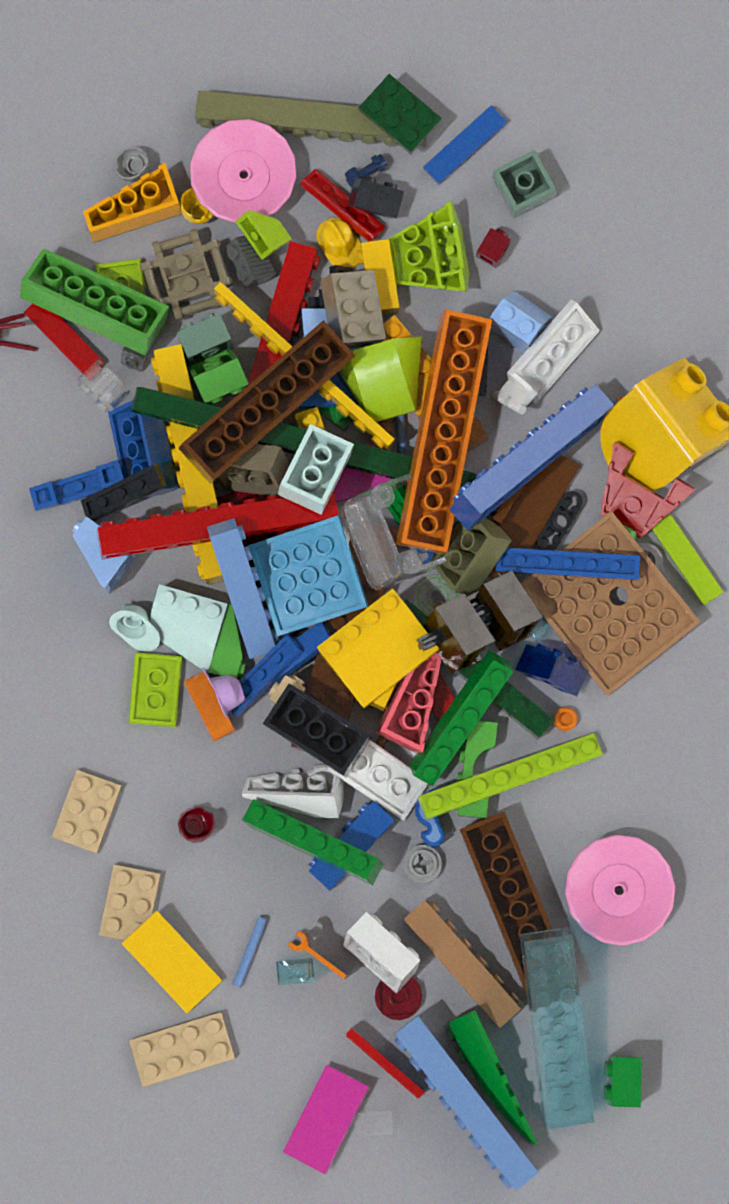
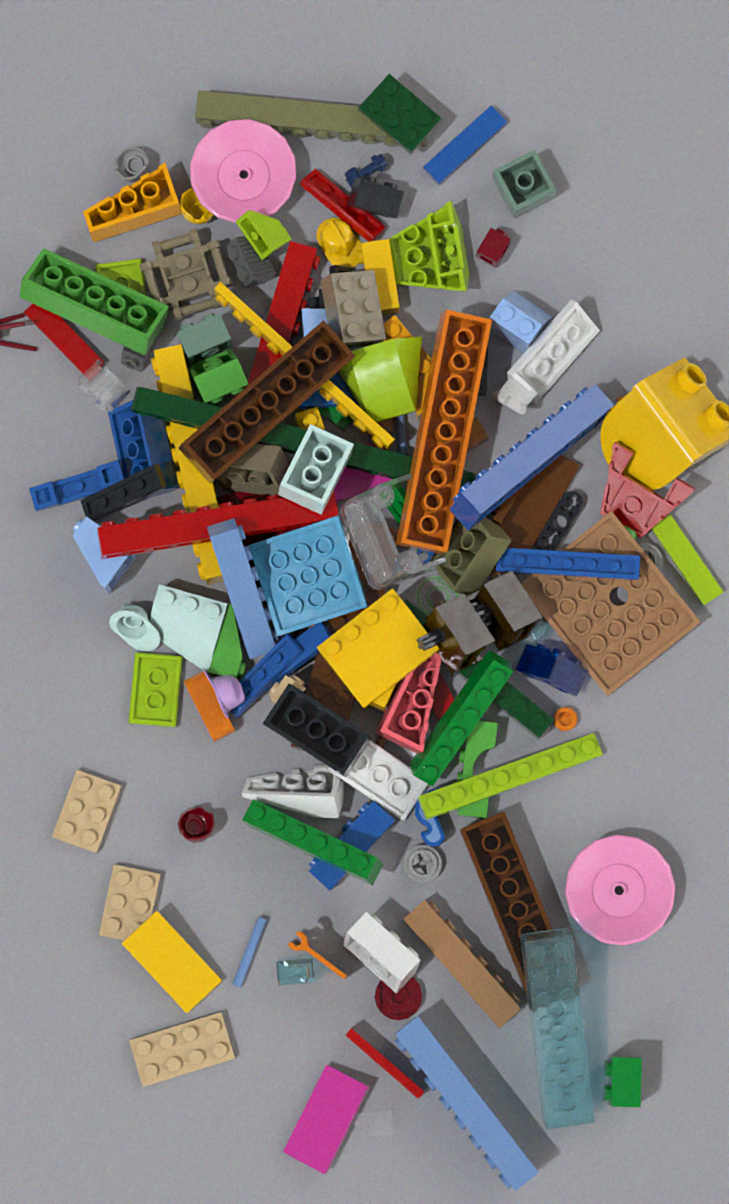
(484, 1064): green wedge -> none

